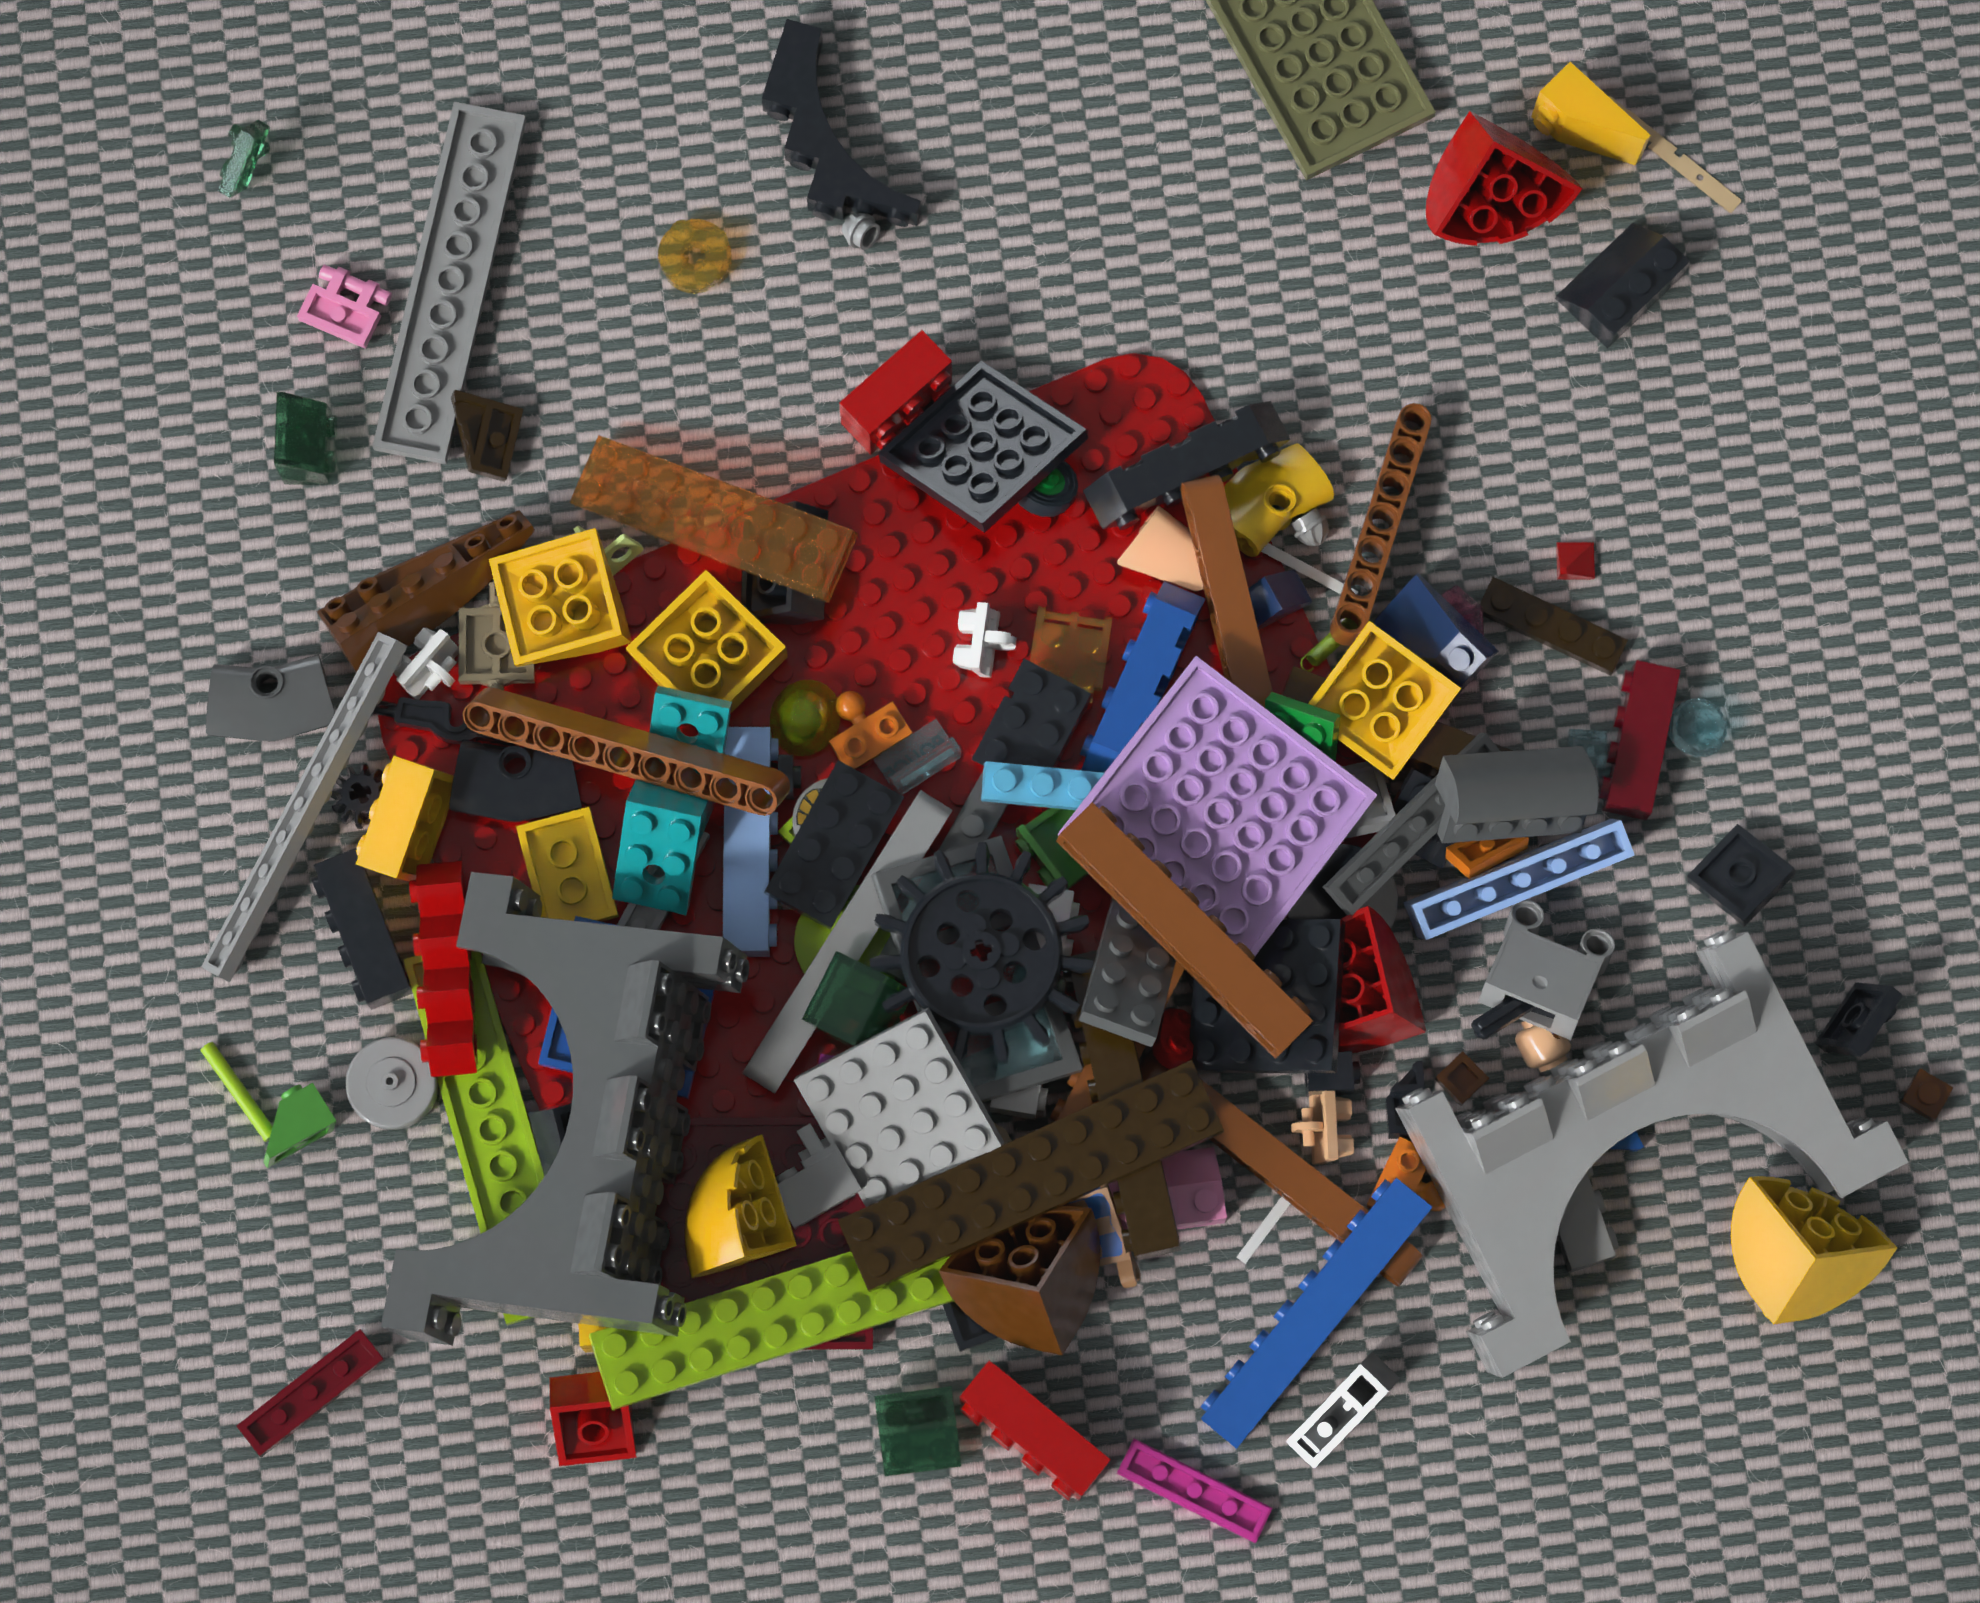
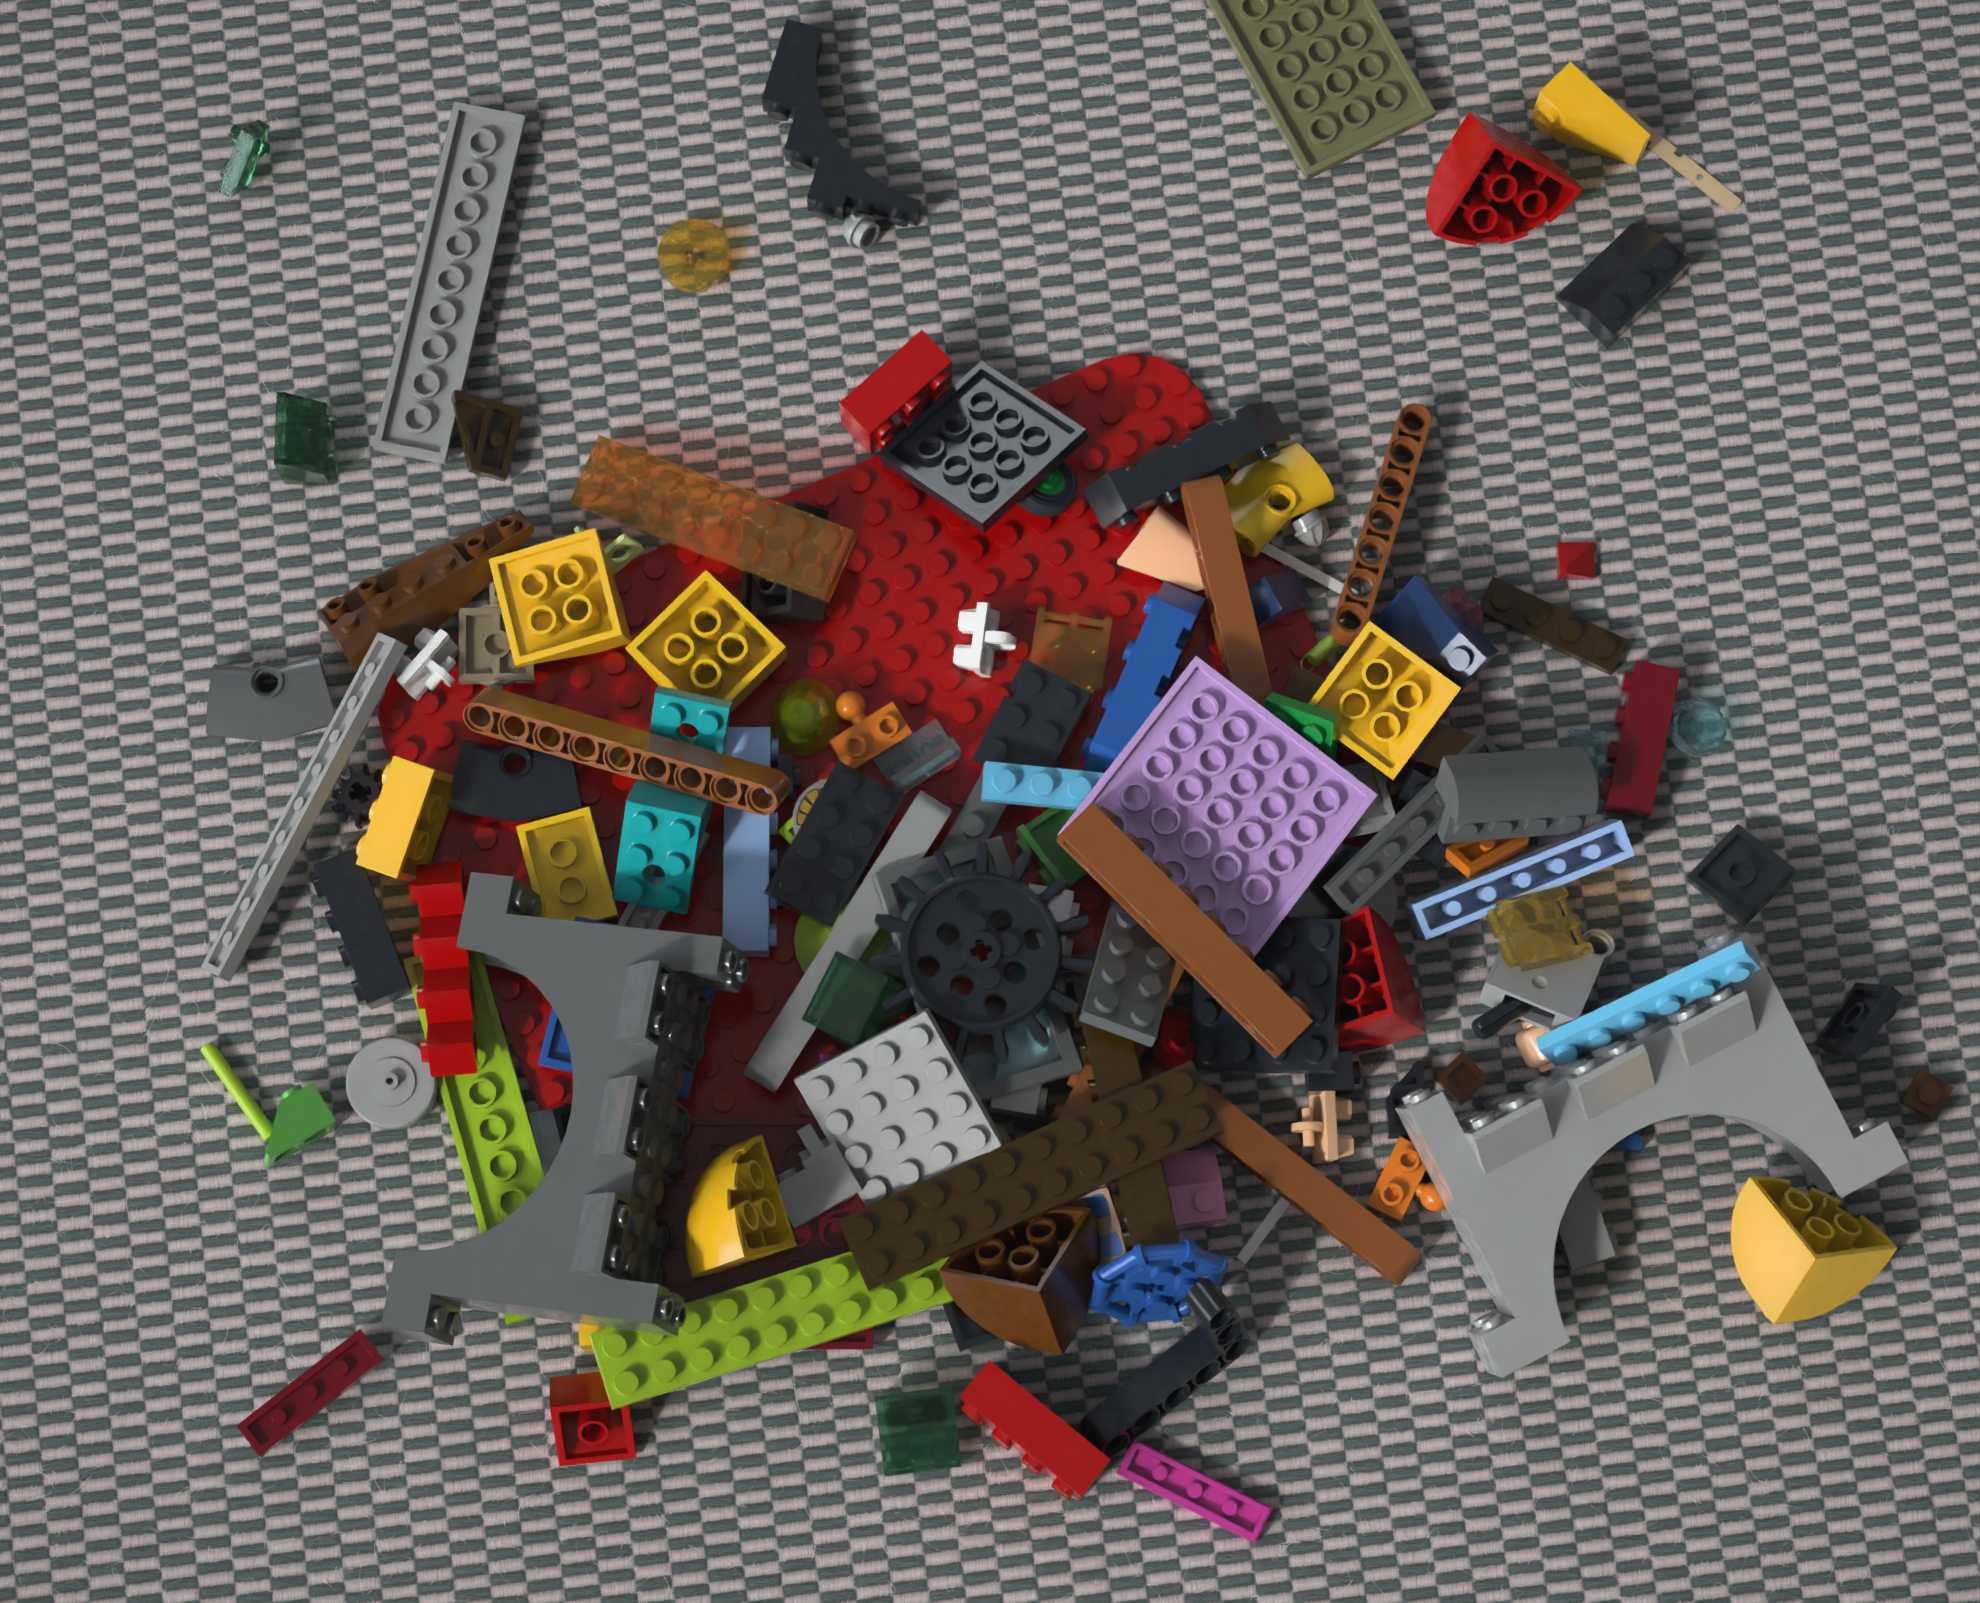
(340, 315): bright pink plate -> none
(431, 717): black piece -> none
(1153, 1281): none -> blue plate
(1173, 1375): none -> black beam
(1316, 1312): blue brick -> none
(1343, 1410): slope -> none
(1535, 930): none -> clear yellow plate
(1648, 1003): none -> medium azure plate

